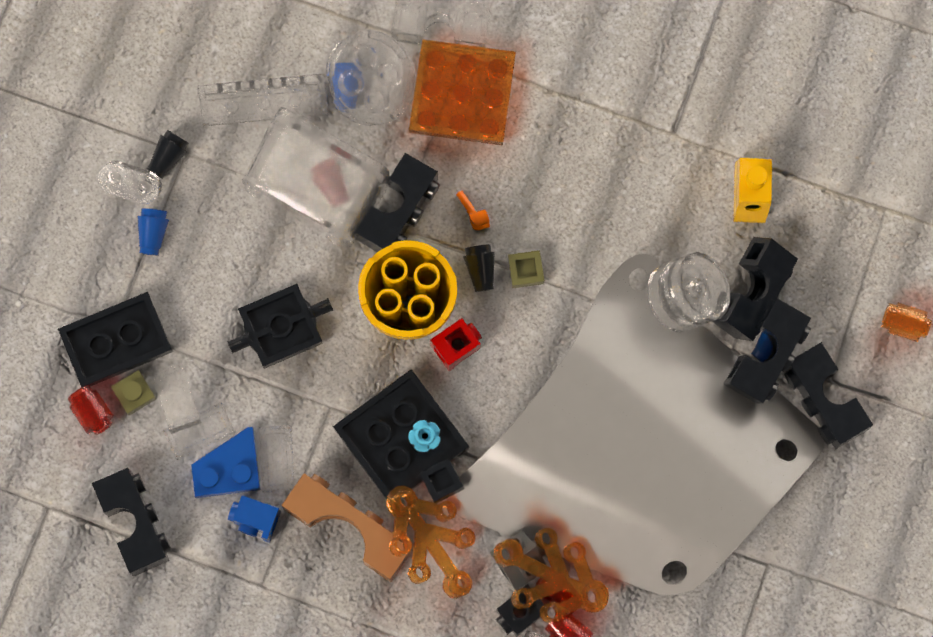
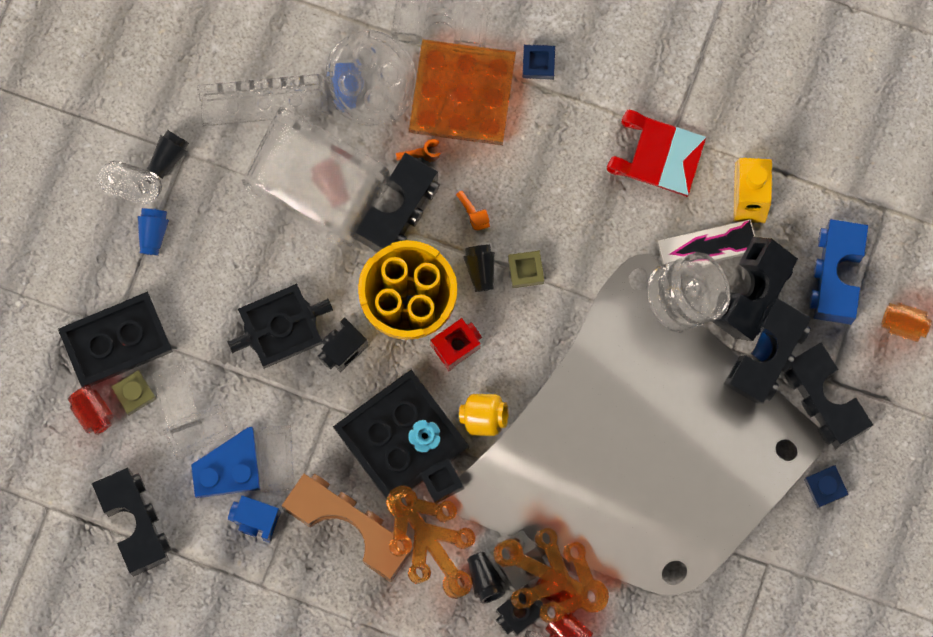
(342, 346): none -> black brick
(422, 152): none -> orange hand
(484, 414): none -> yellow head
(485, 579): none -> black cone
(538, 62): none -> dark blue plate
(663, 156): none -> red flag
(717, 242): none -> tile
(826, 486): none -> dark blue plate
(833, 298): none -> blue arch

